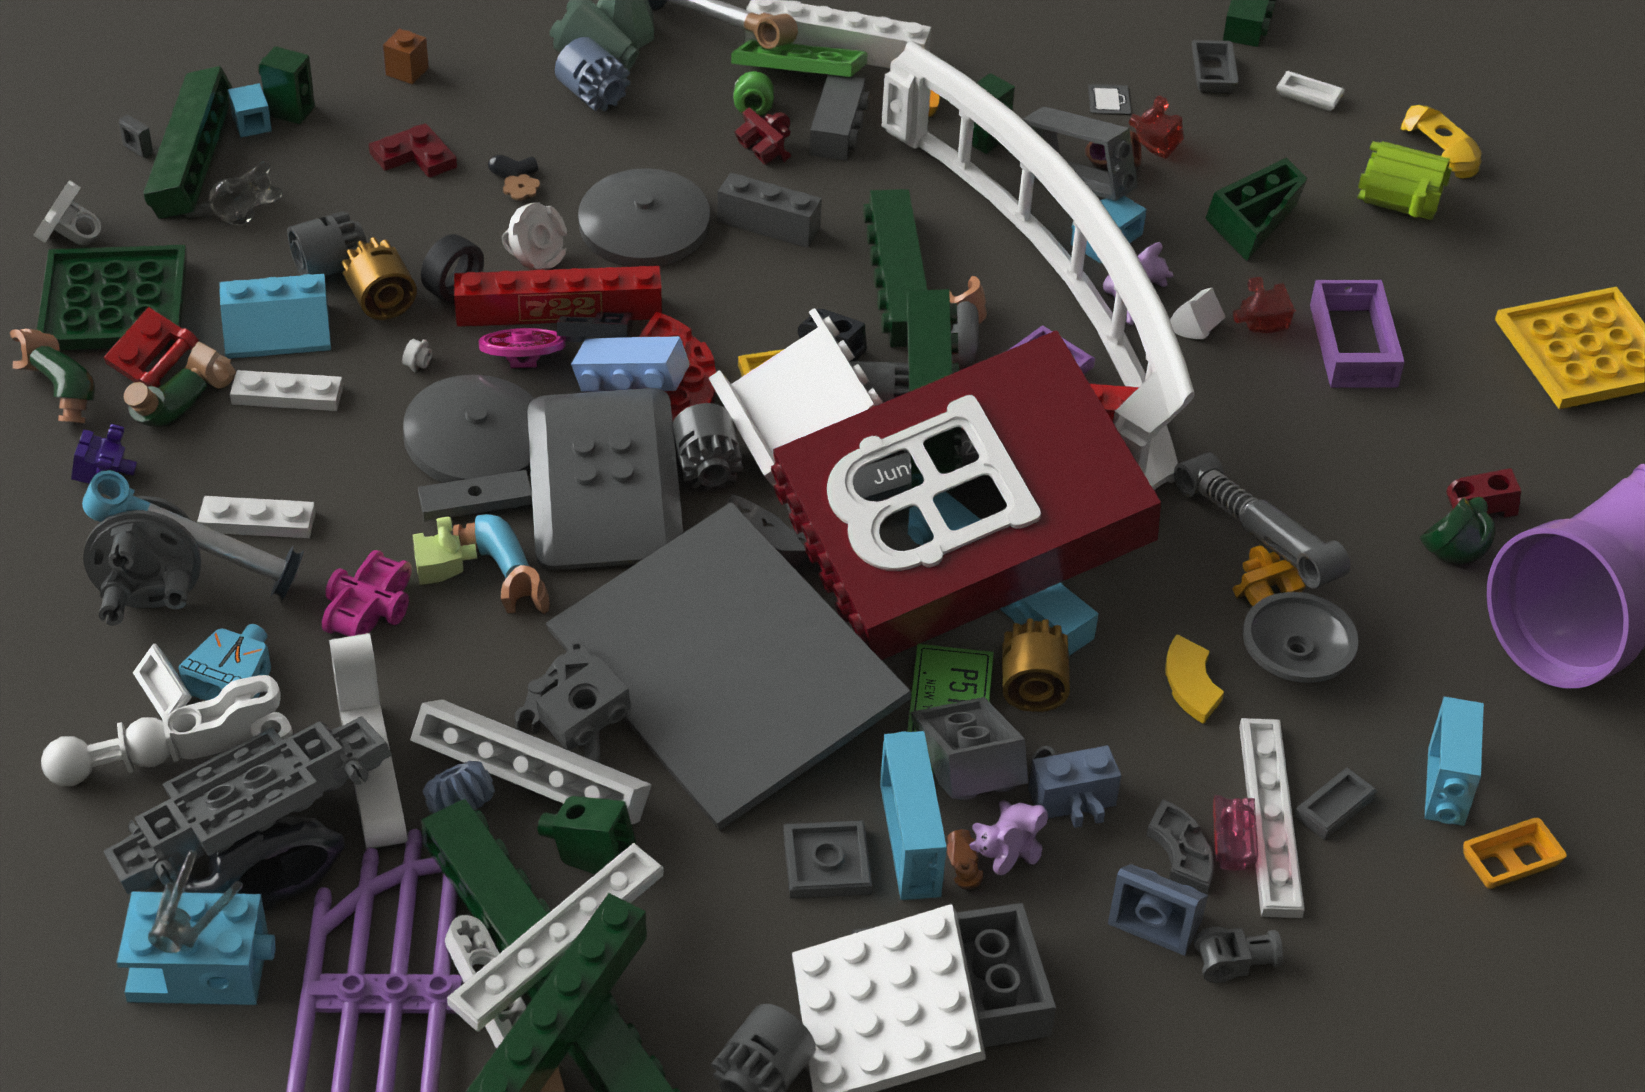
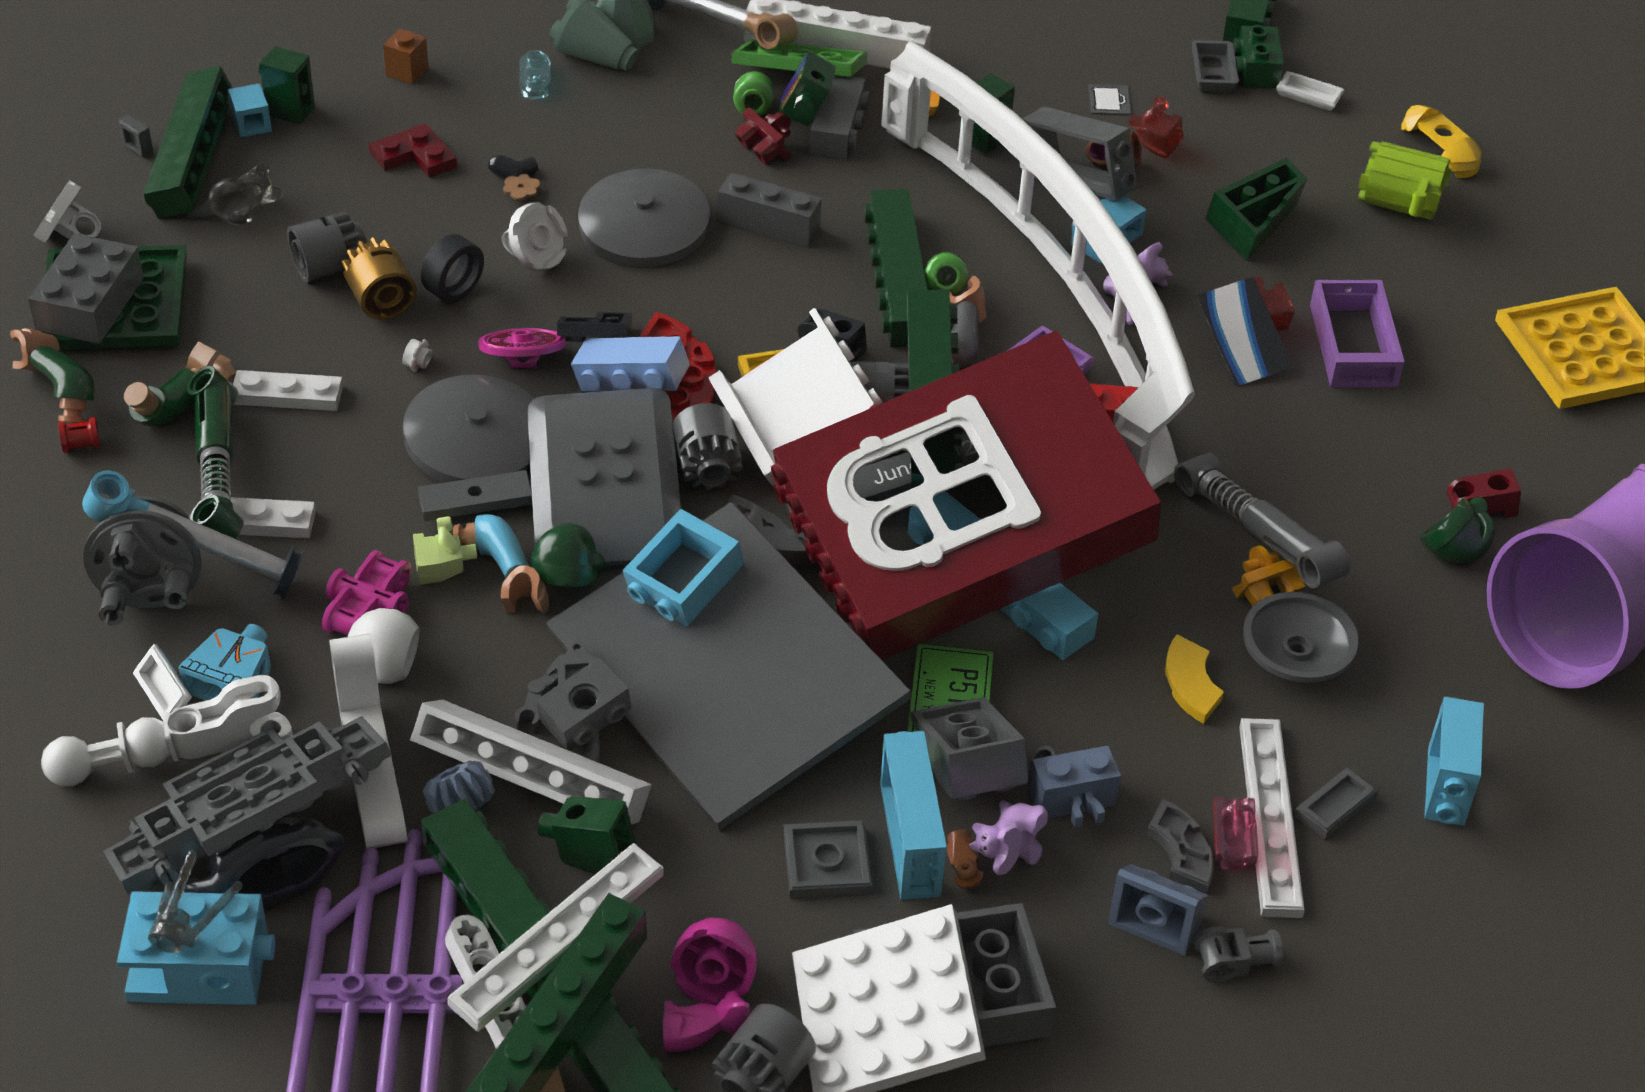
(79, 435): none -> red bush
(86, 288): none -> dark grey brick
(101, 454): dark purple piece -> none
(144, 342): red plate -> none
(214, 450): none -> dark green piece
(275, 316): medium azure slope -> none
(393, 642): none -> white helmet
(535, 74): none -> clear light blue plate
(548, 294): red brick -> none
(567, 556): none -> dark green piece
(591, 73): sand blue gear -> none
(696, 1024): none -> dark pink animal
(699, 536): none -> medium azure window
(714, 960): none -> dark pink cylinder
(805, 93): none -> dark green torso
(959, 272): none -> bright green head
(1035, 666): pearl gold gear -> none
(1198, 315): white tile -> none
(1244, 331): none -> sticker
(1258, 56): none -> dark green brick
(1502, 845): light orange piece -> none

